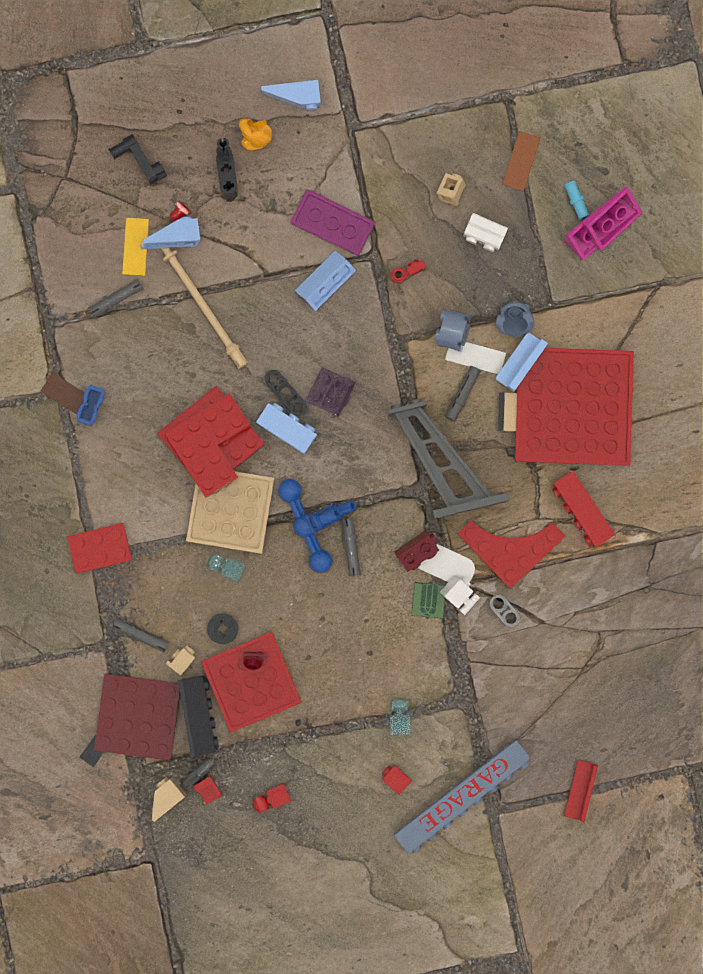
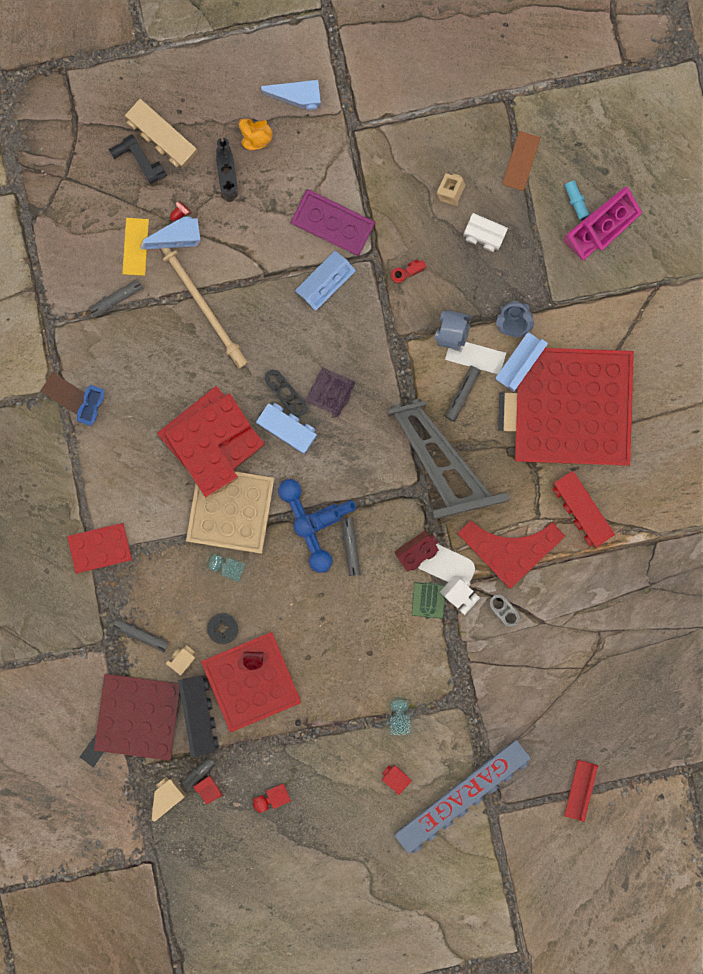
(161, 134): none -> tan brick

